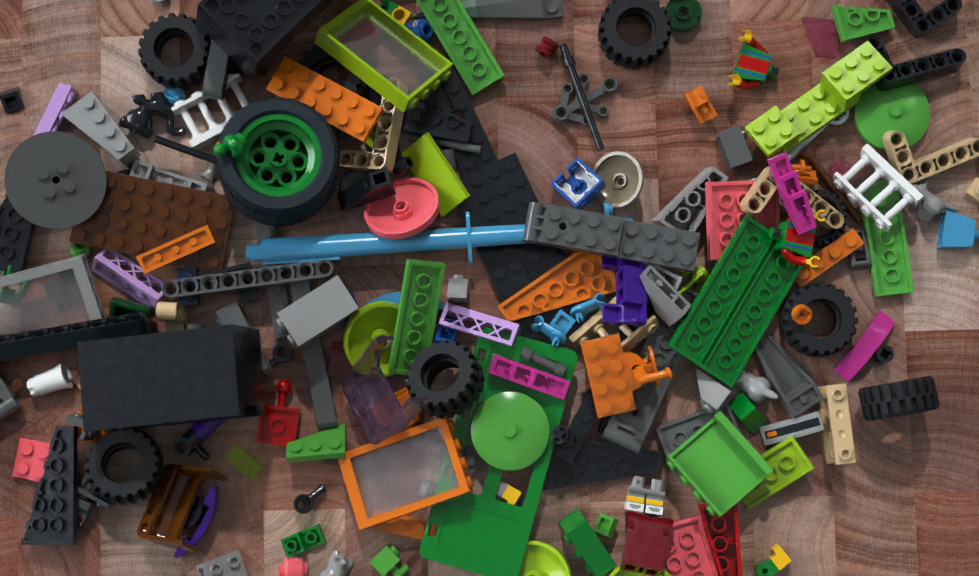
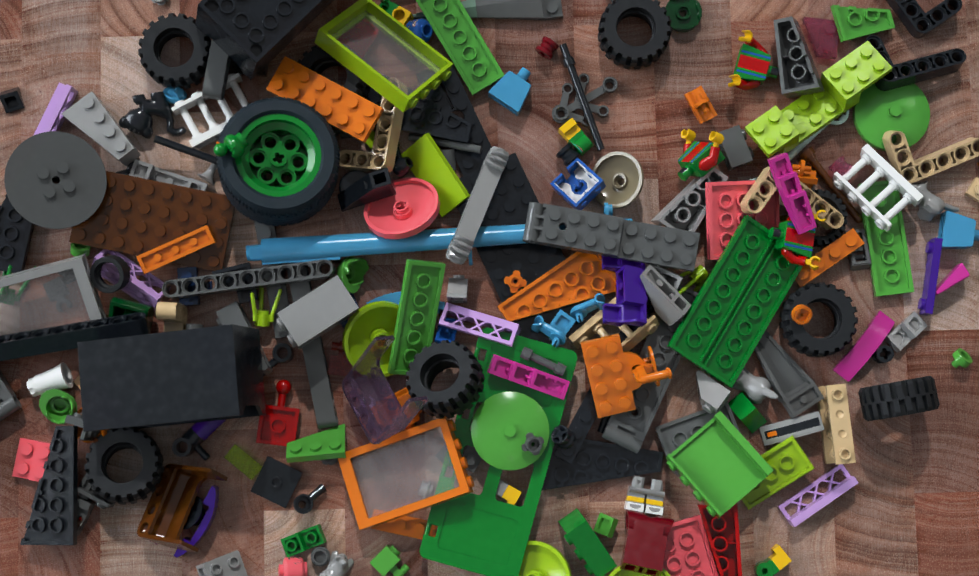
(57, 405): none -> bright green piece
(98, 282): none -> black tyre
(262, 317): none -> lime plant
(276, 481): none -> black plate
(320, 556): none -> dark grey plate
(351, 272): none -> bright green piece
(477, 205): none -> light grey arm
(512, 90): none -> dark azure torso
(520, 281): none -> orange plate
(538, 441): none -> dark grey plate
(567, 154): none -> black wheel
(575, 136): none -> leg
(699, 156): none -> torso
(795, 62): none -> dark grey wedge
(821, 501): none -> lavender fence
(905, 331): none -> light grey slope
(926, 303): none -> dark purple plate
(956, 275): none -> dark pink slope
(961, 358): none -> bright green tile

